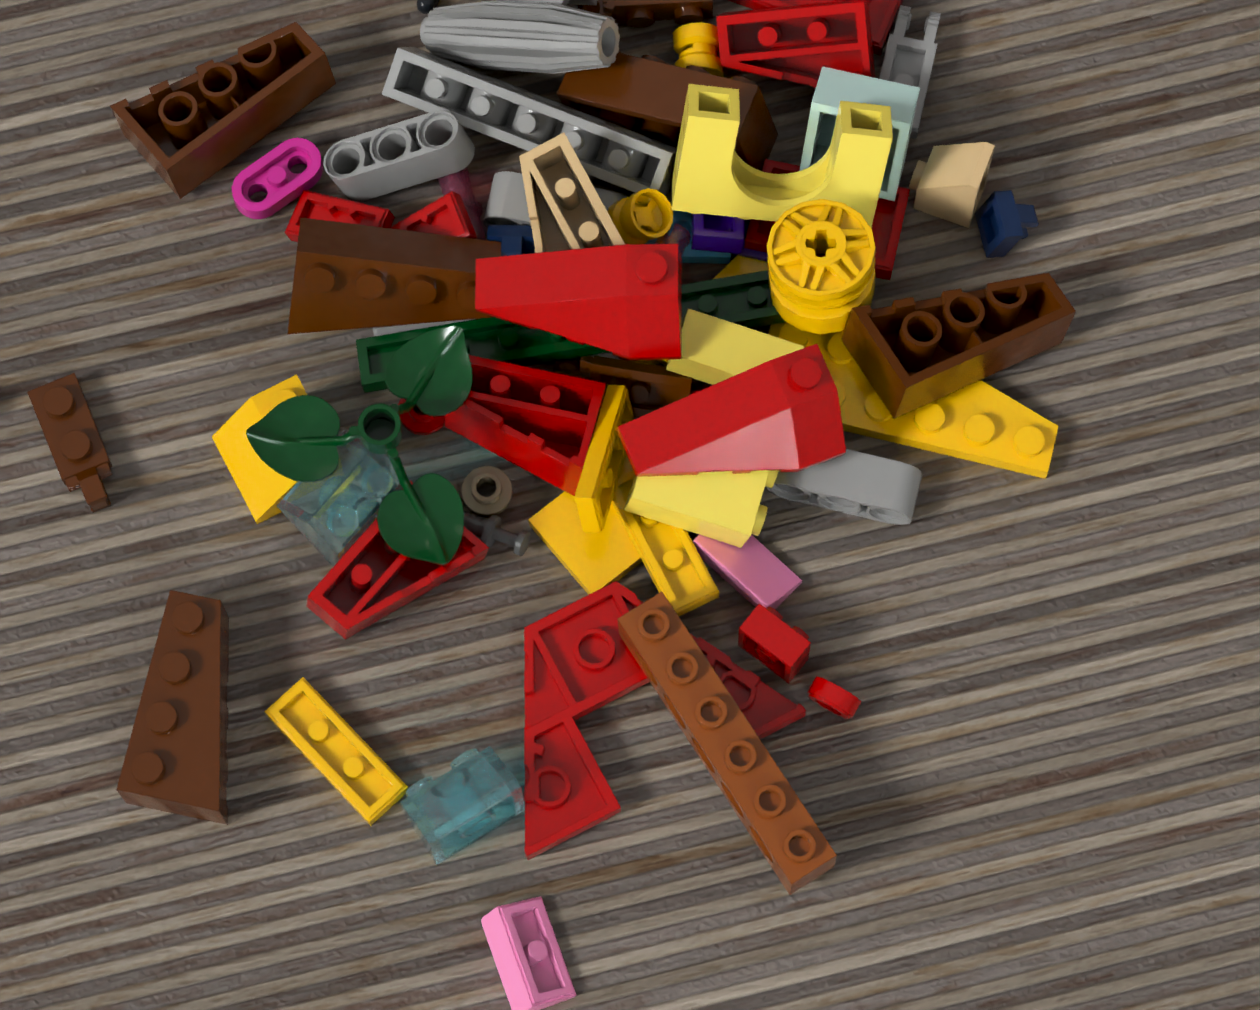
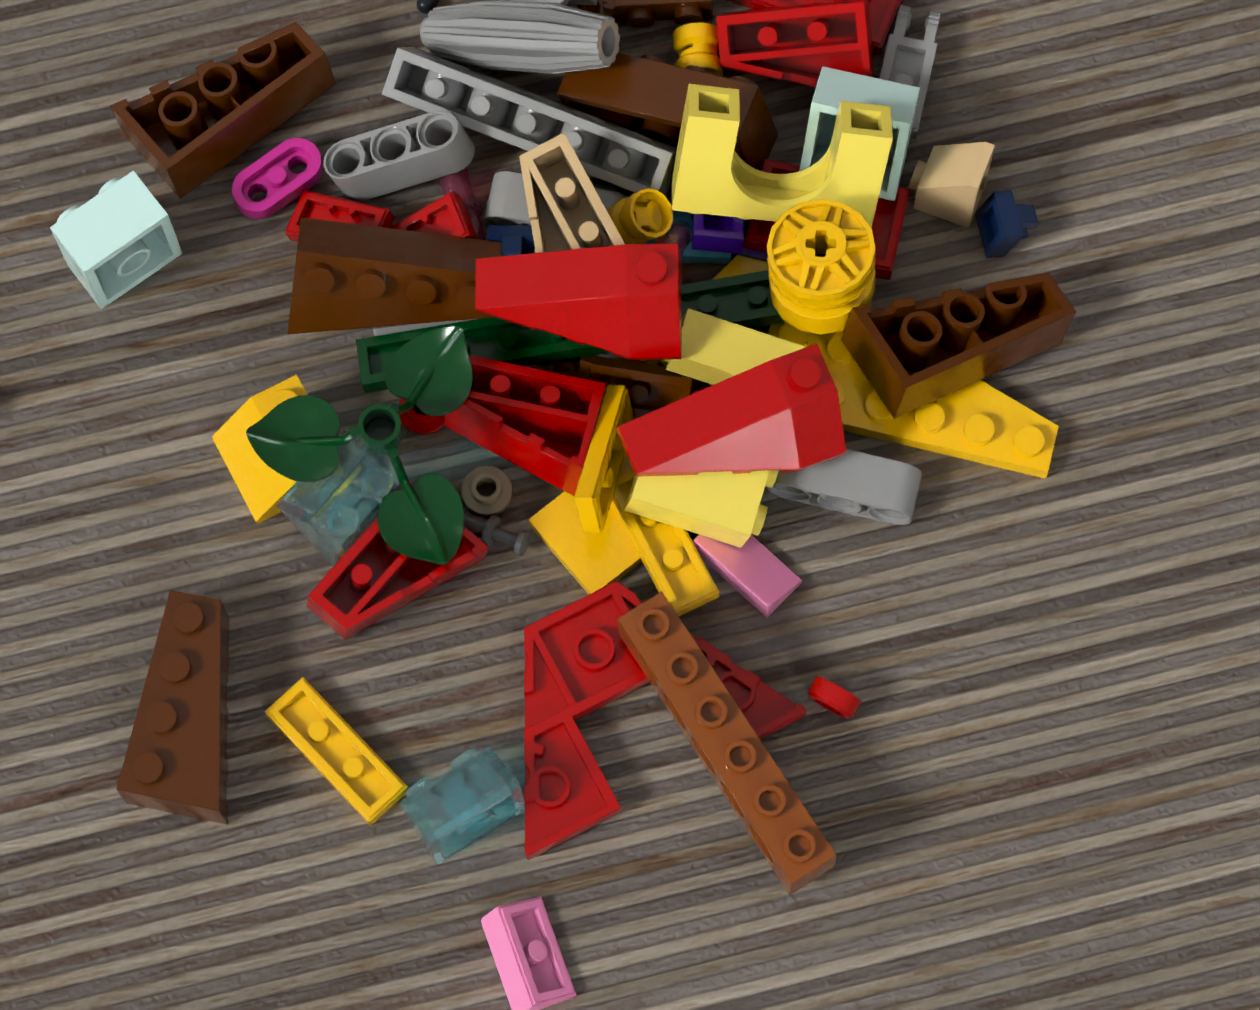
(73, 438): reddish brown hinge -> none
(116, 238): none -> light aqua brick
(774, 642): red piece -> none

